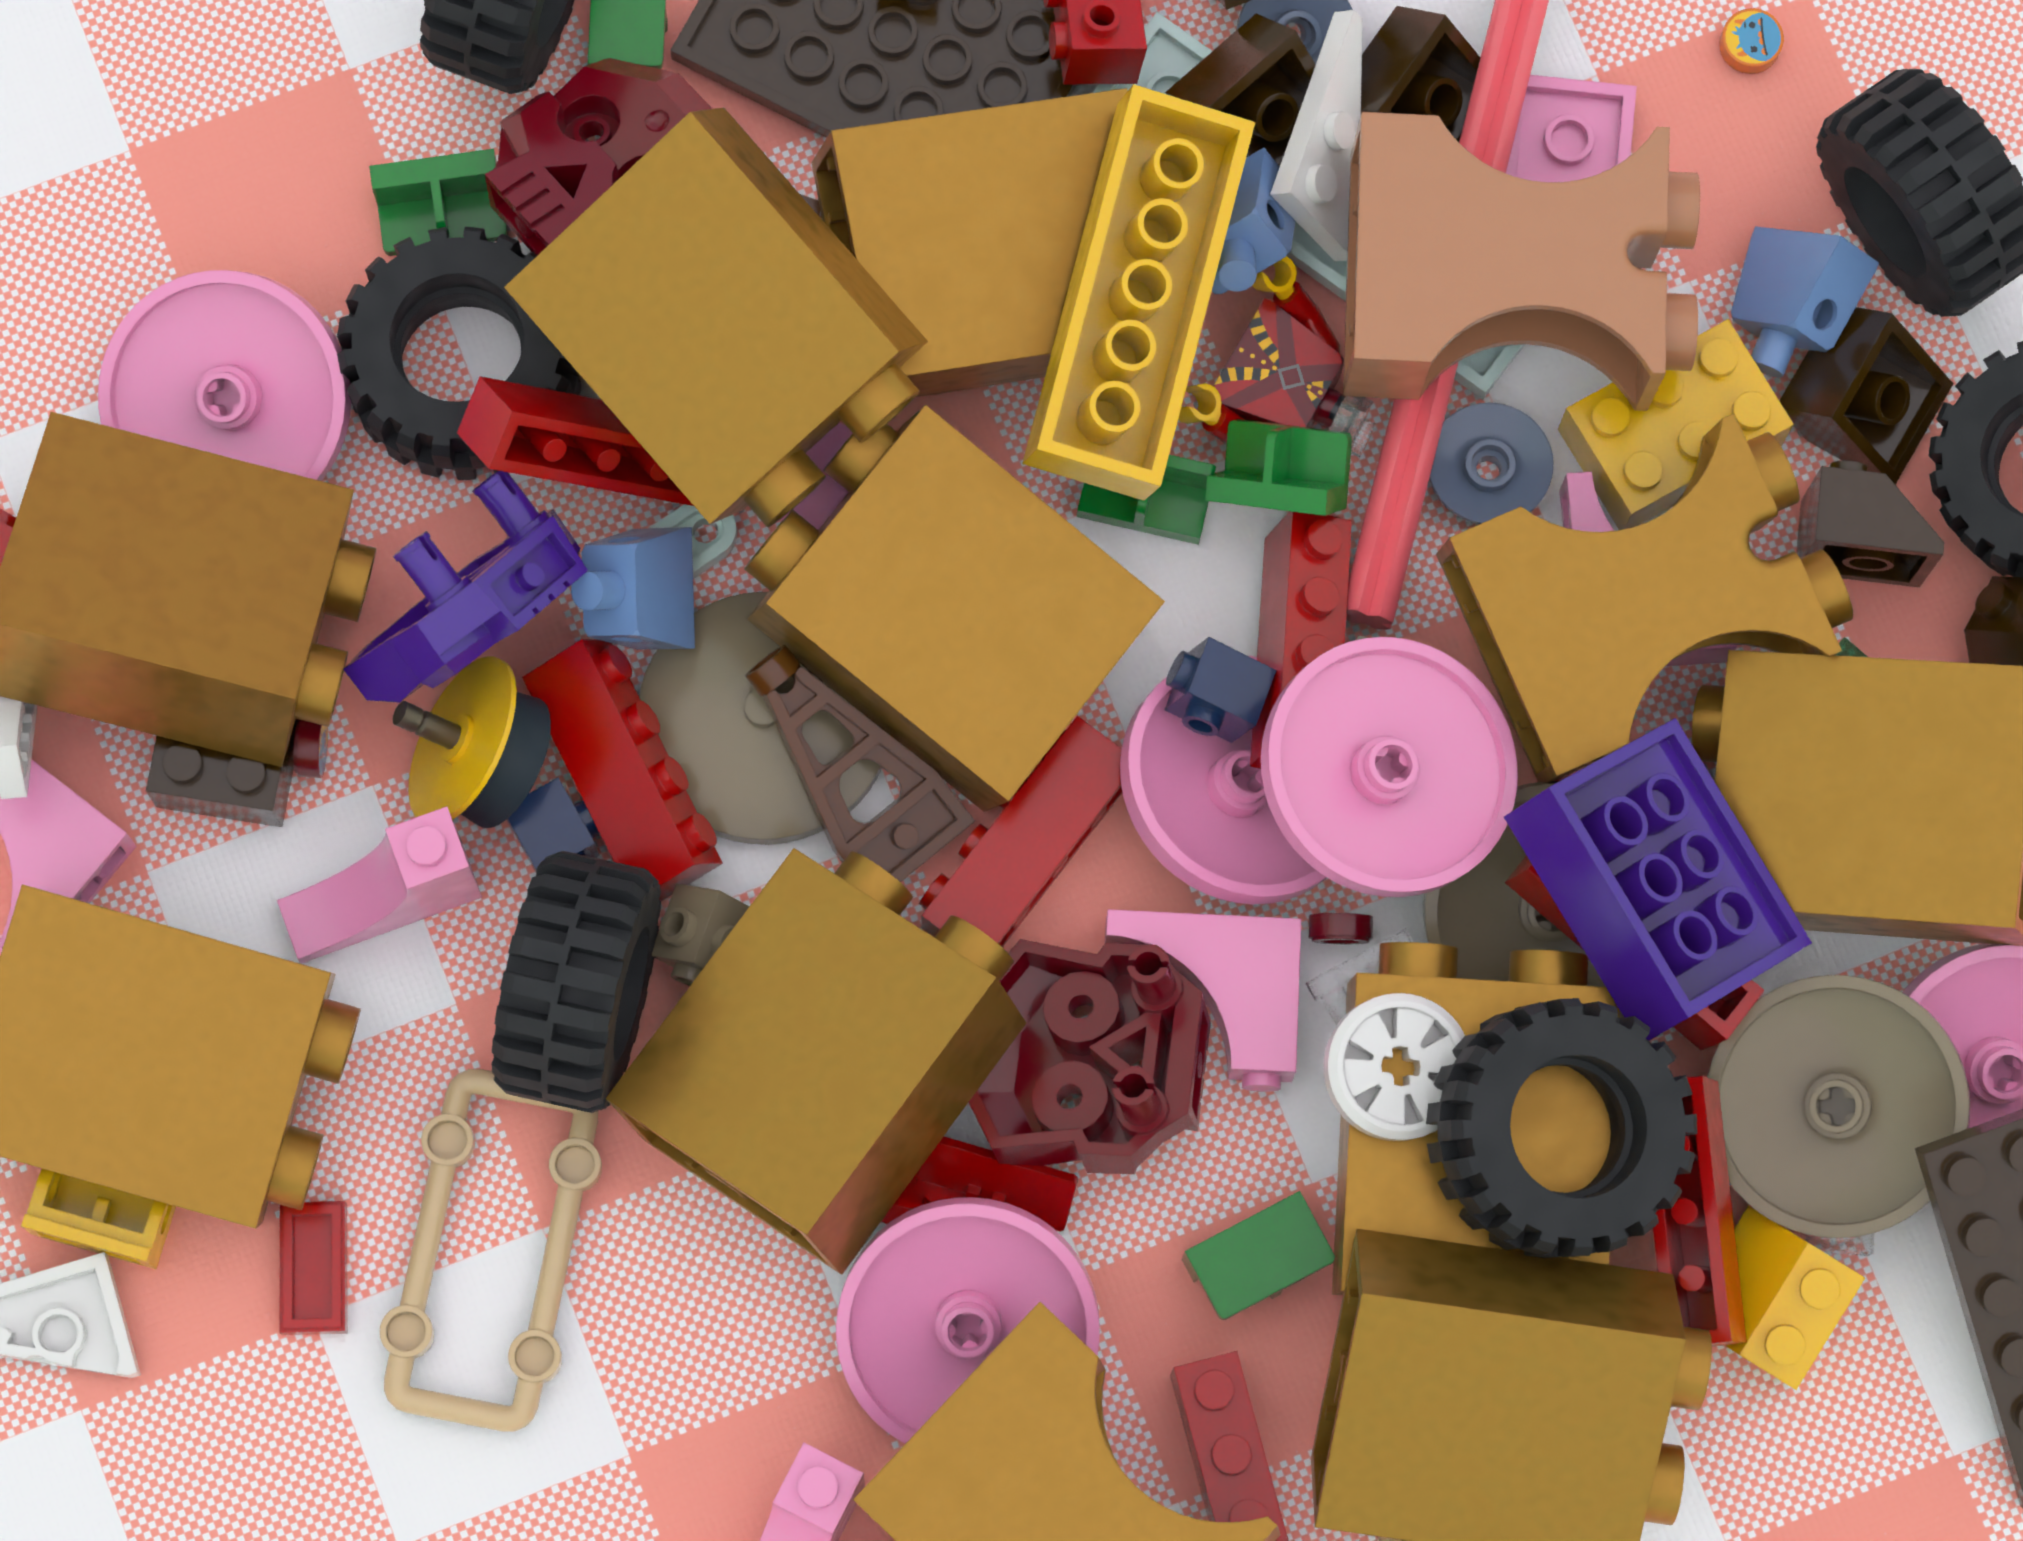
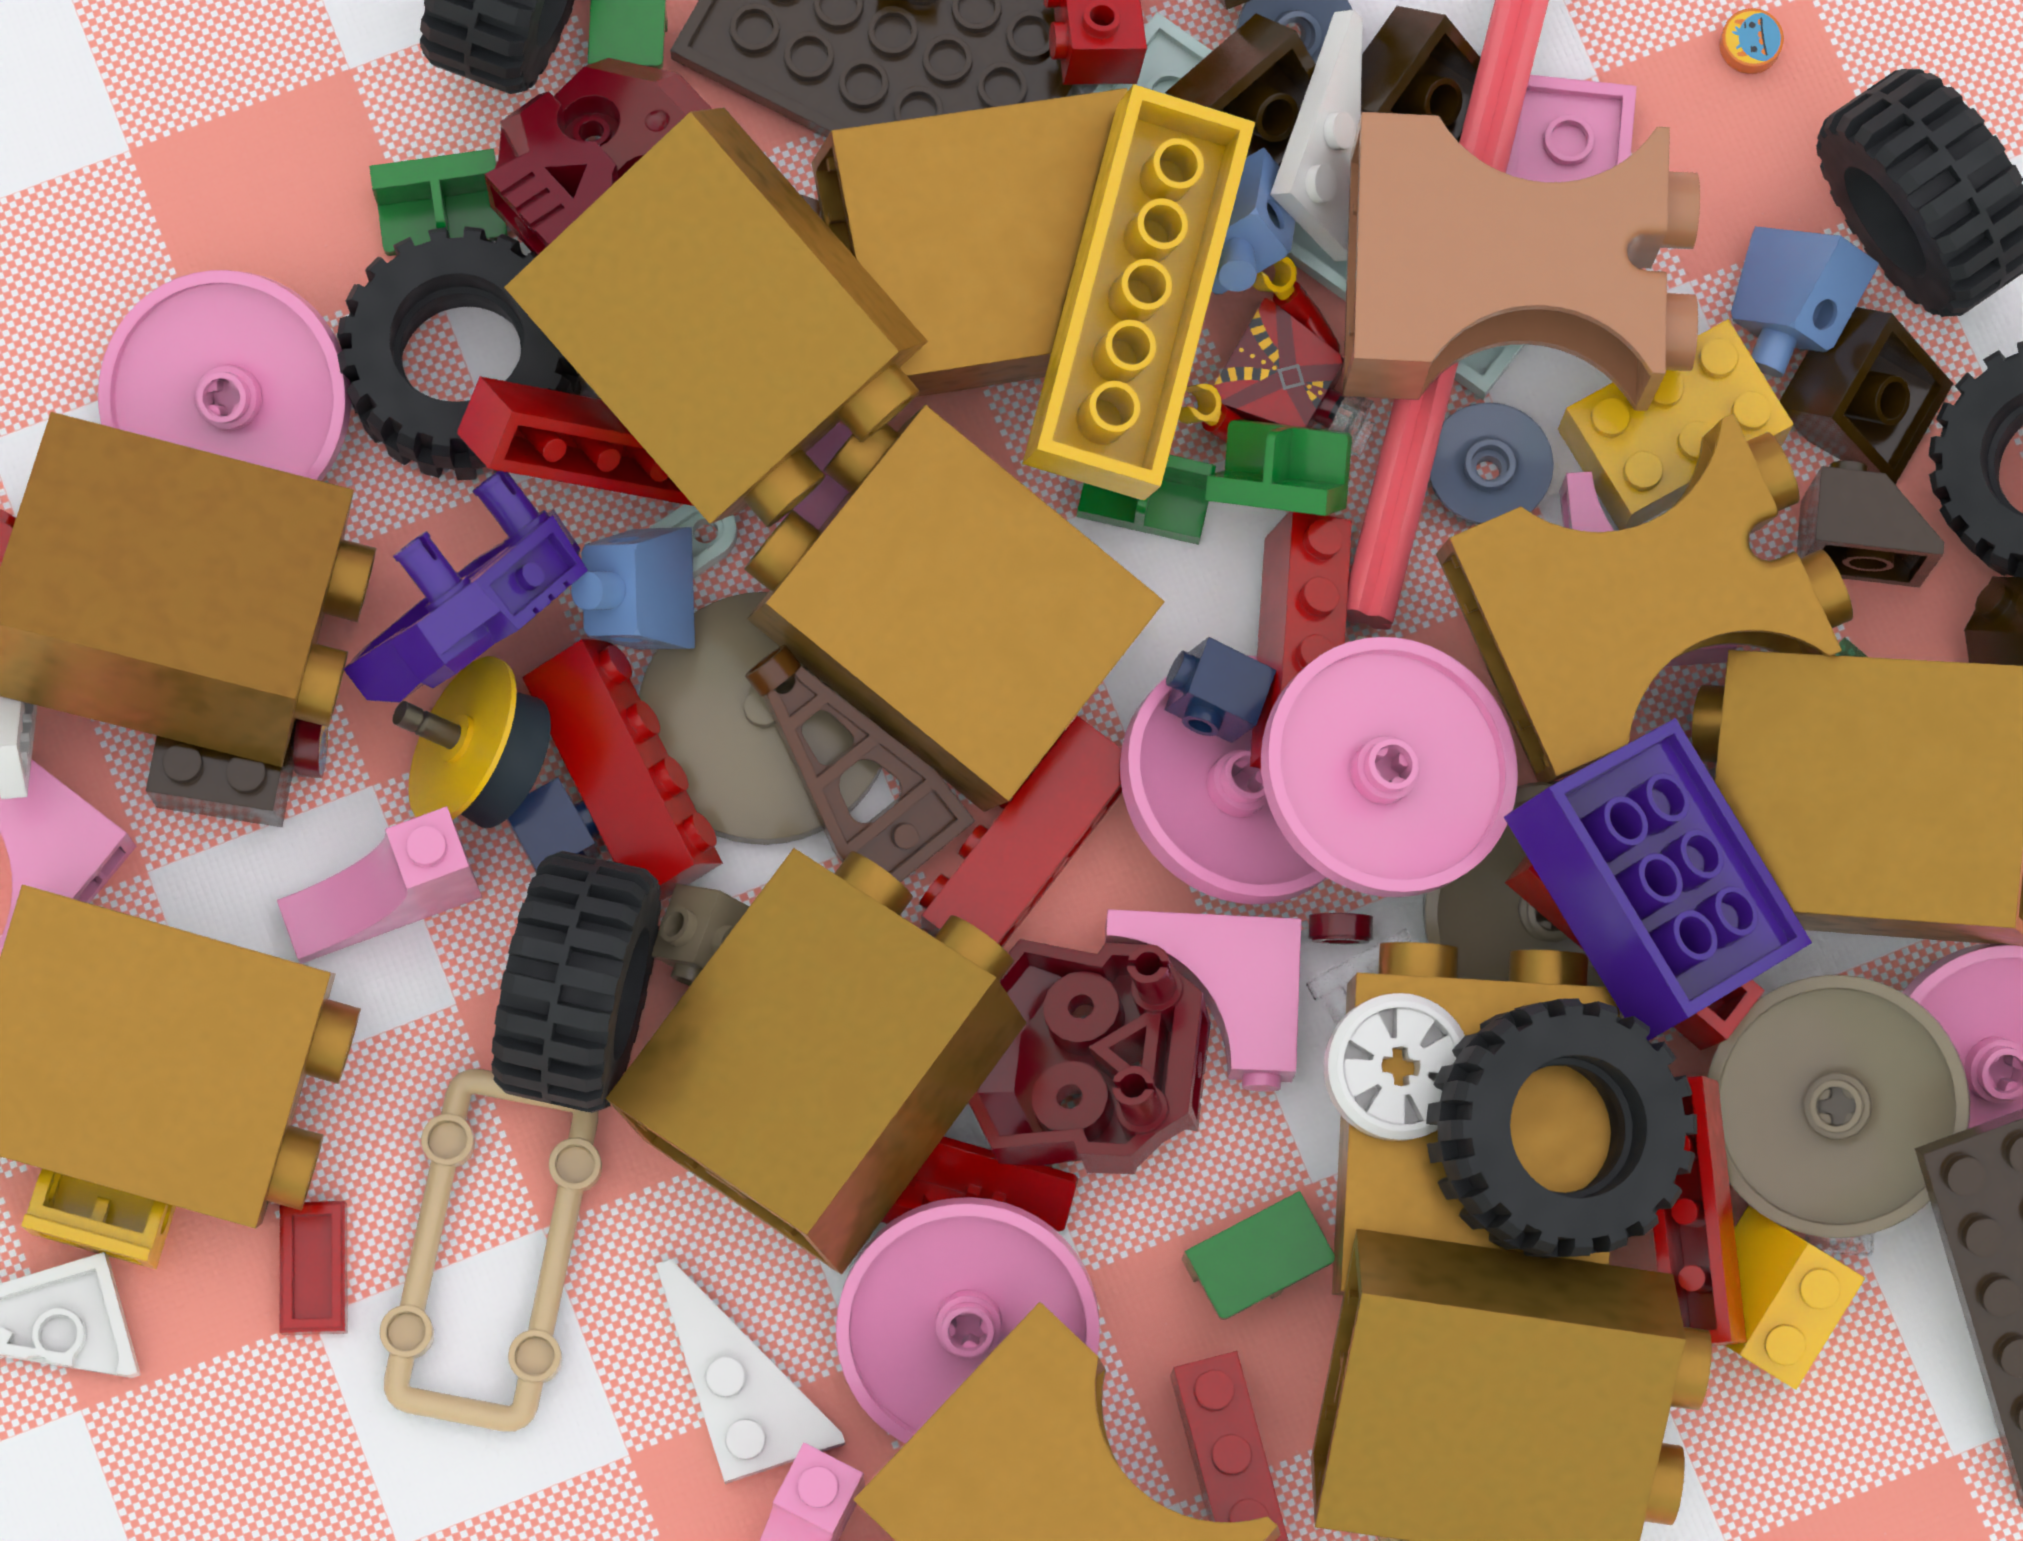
(746, 1400): none -> white wing

